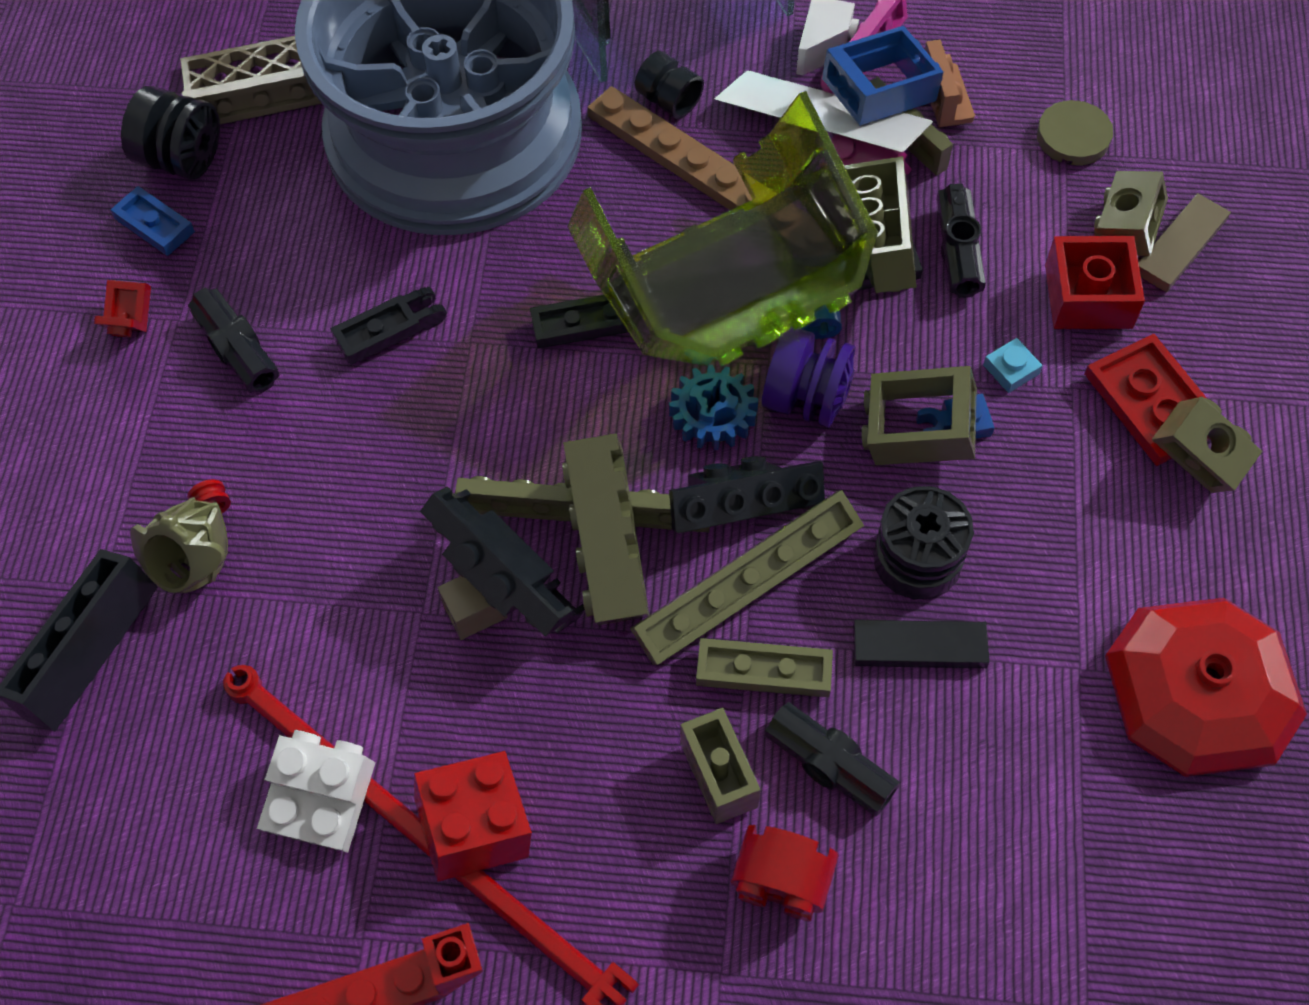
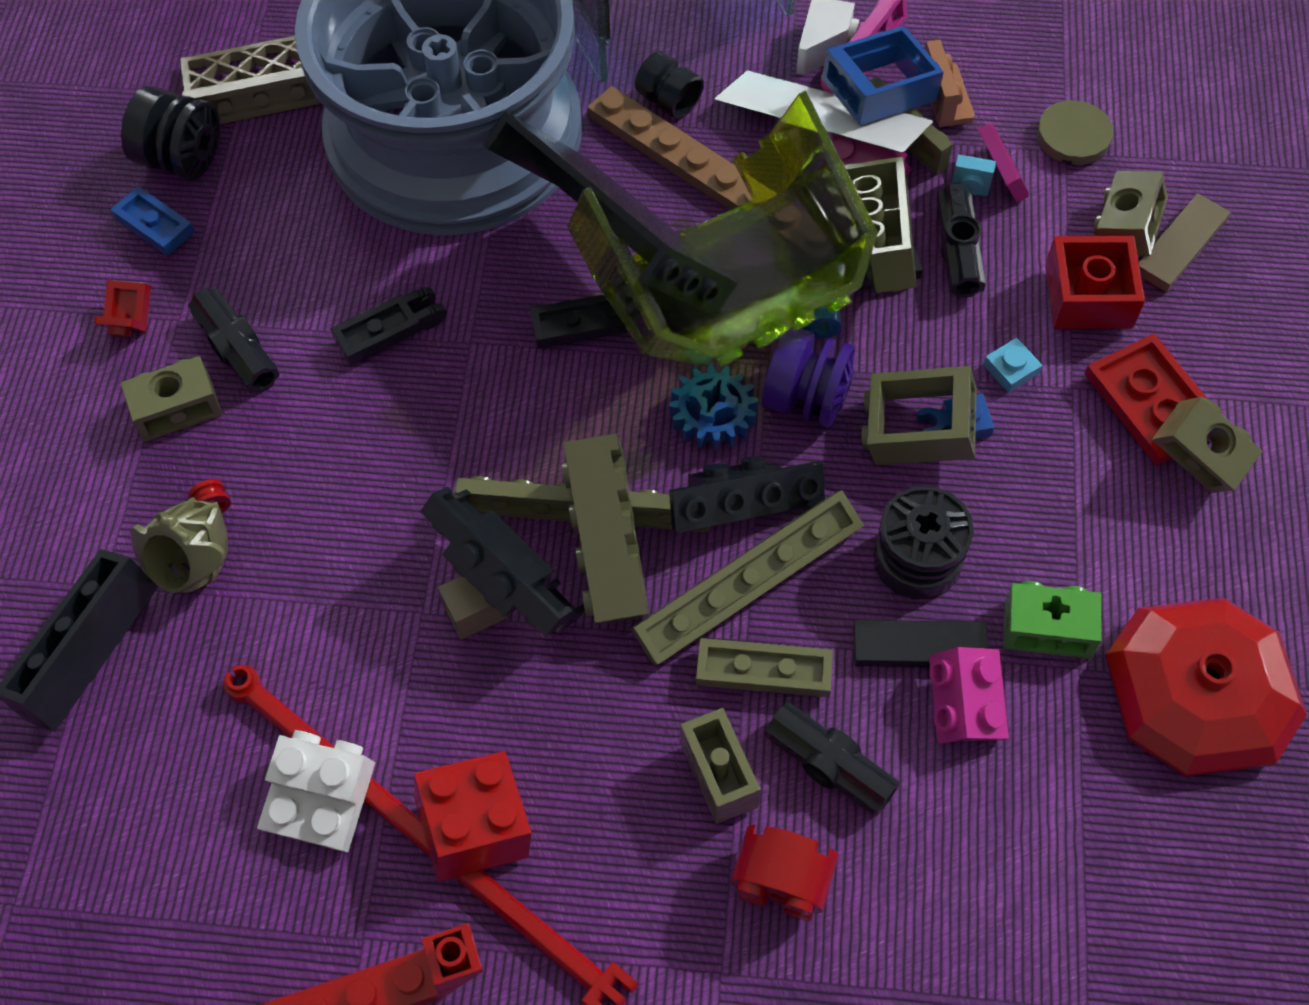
(157, 413): none -> olive brick
(673, 262): none -> black panel
(968, 695): none -> dark pink bracket
(974, 174): none -> medium azure plate
(1004, 162): none -> dark pink tile
(1052, 620): none -> bright green brick

